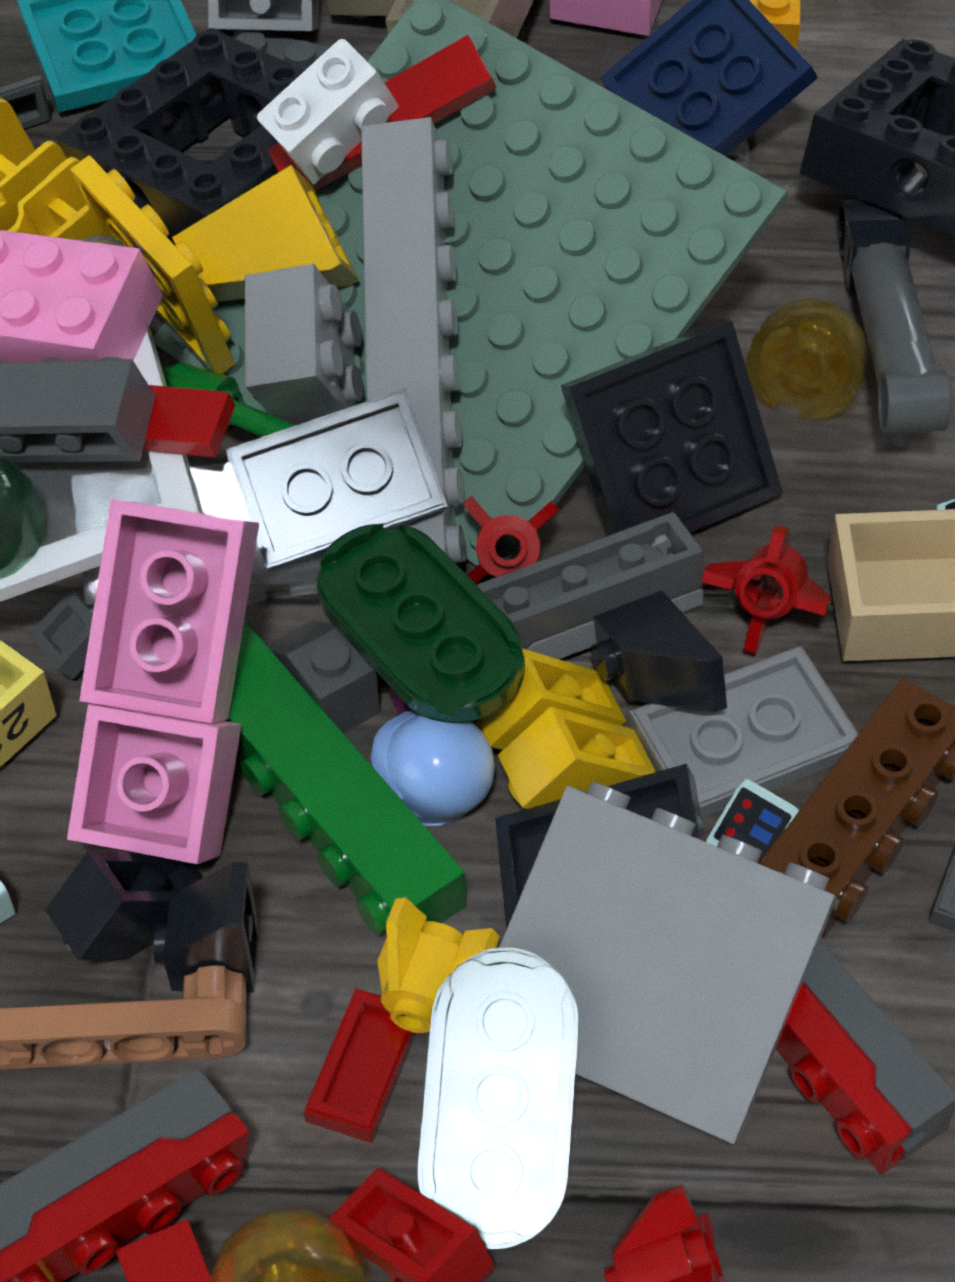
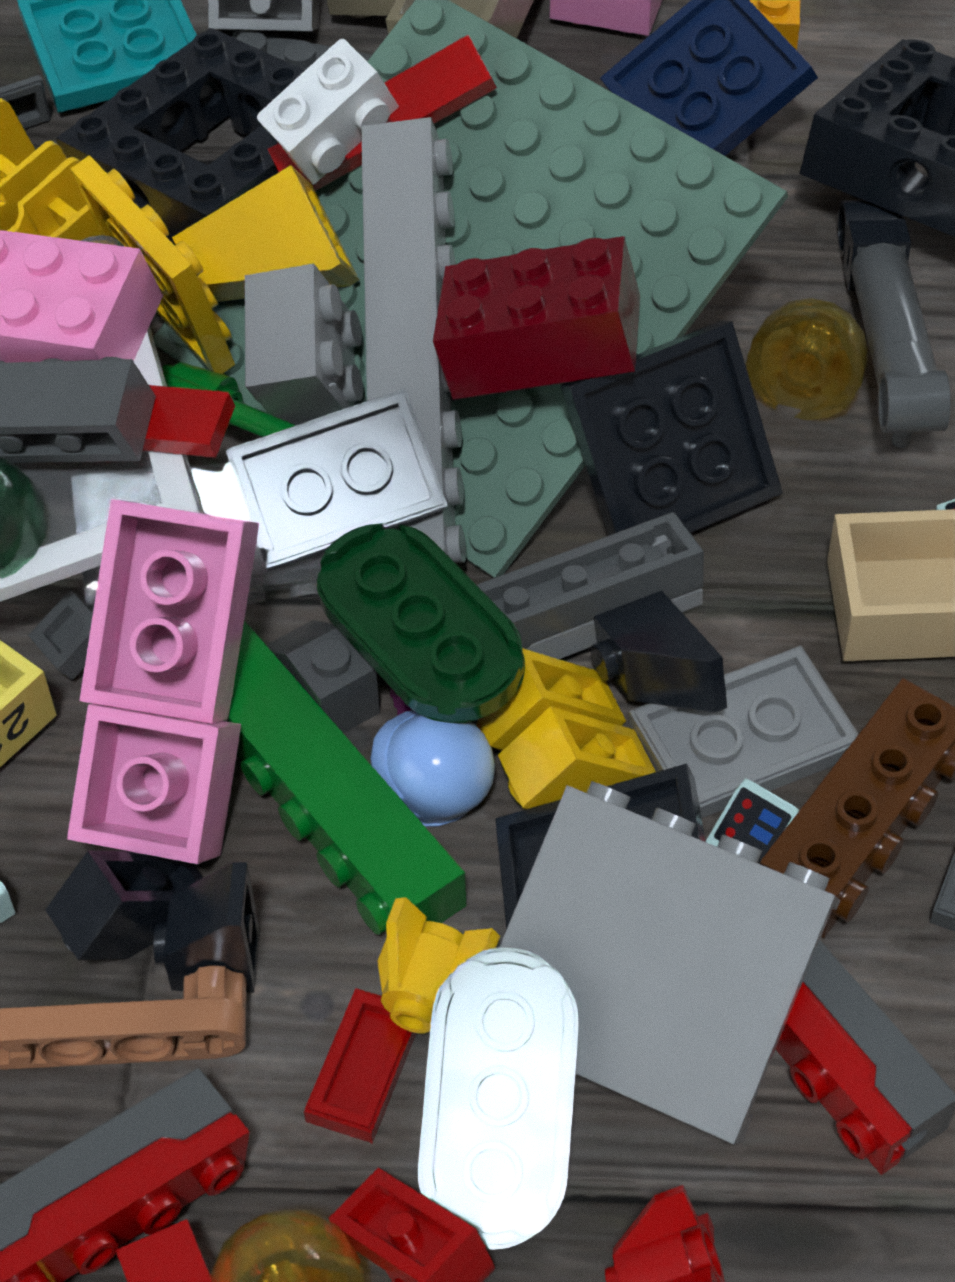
(508, 525): red brick -> none
(538, 318): none -> dark red brick
(757, 590): red brick -> none

